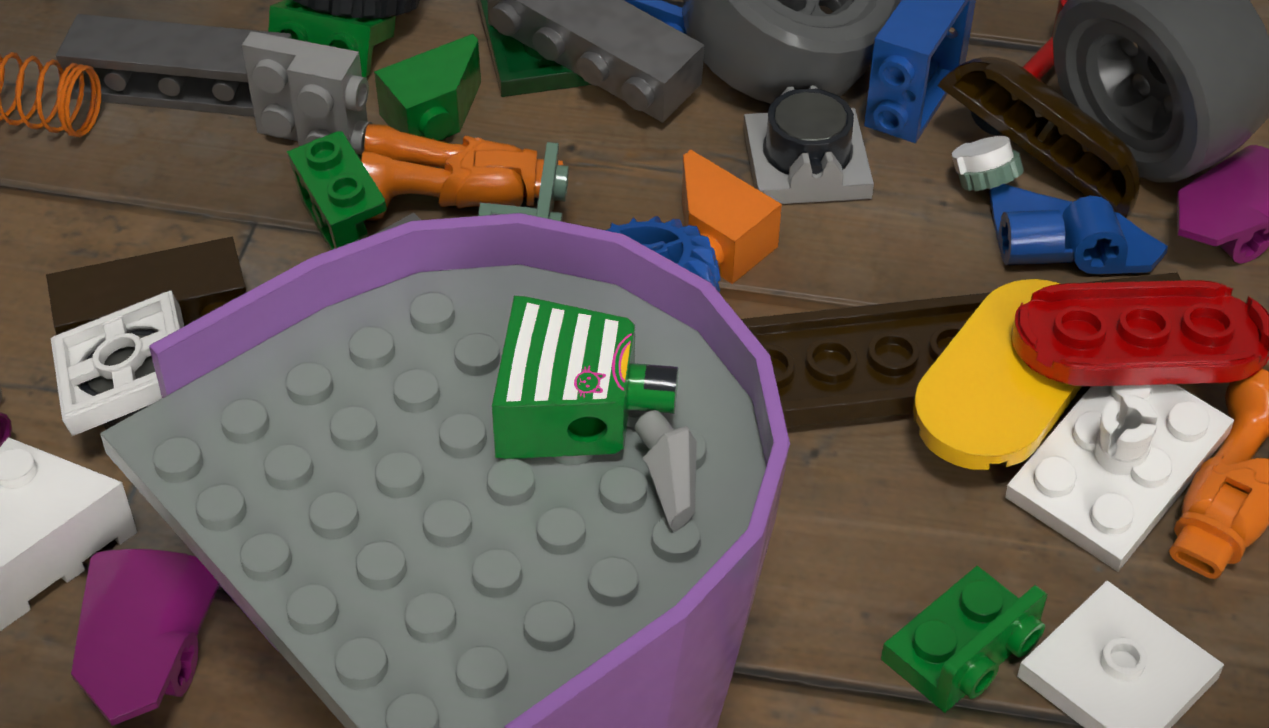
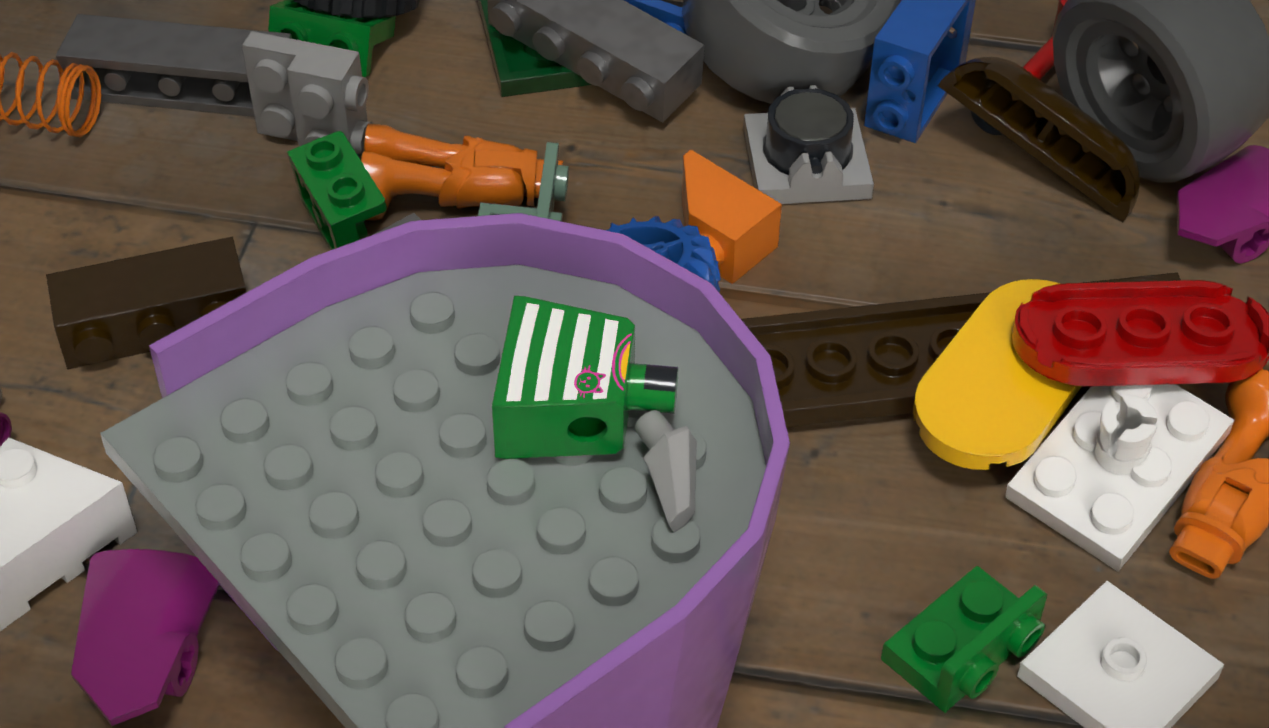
(108, 365): white piece -> none
(431, 90): green slope -> none
(987, 163): piece -> none
(1055, 230): blue panel -> none

